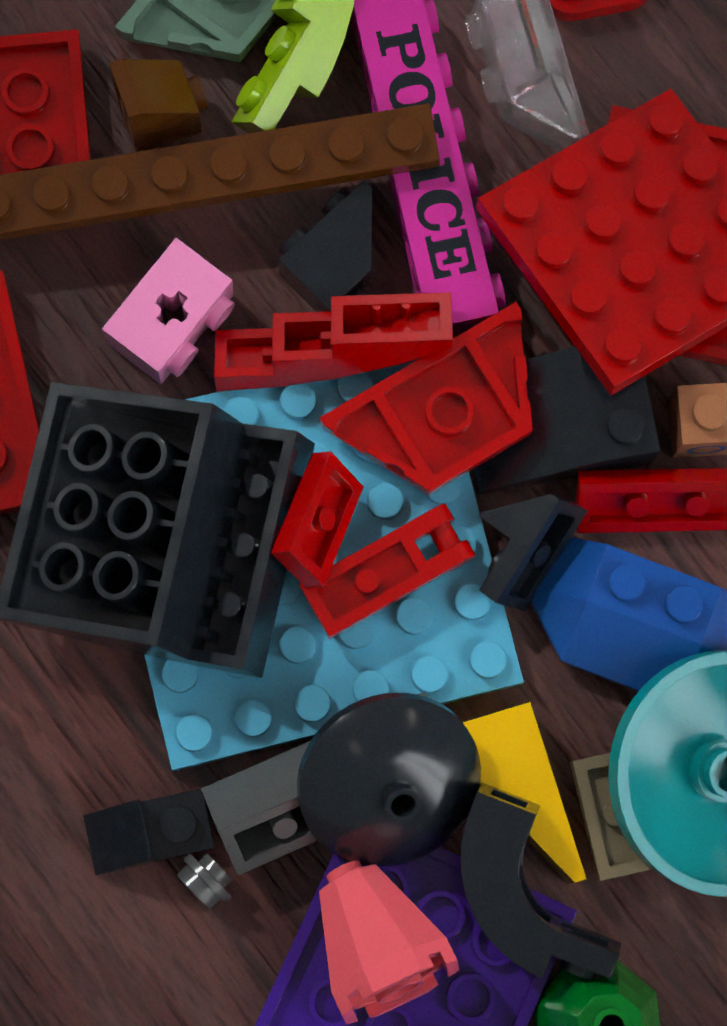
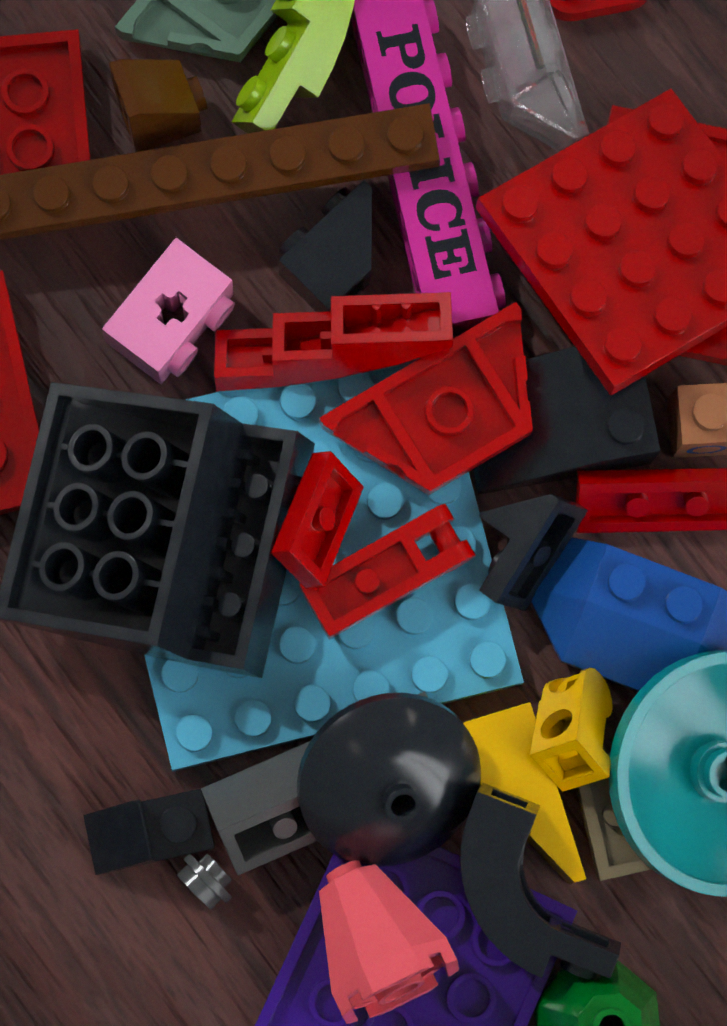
(572, 729): none -> yellow leg

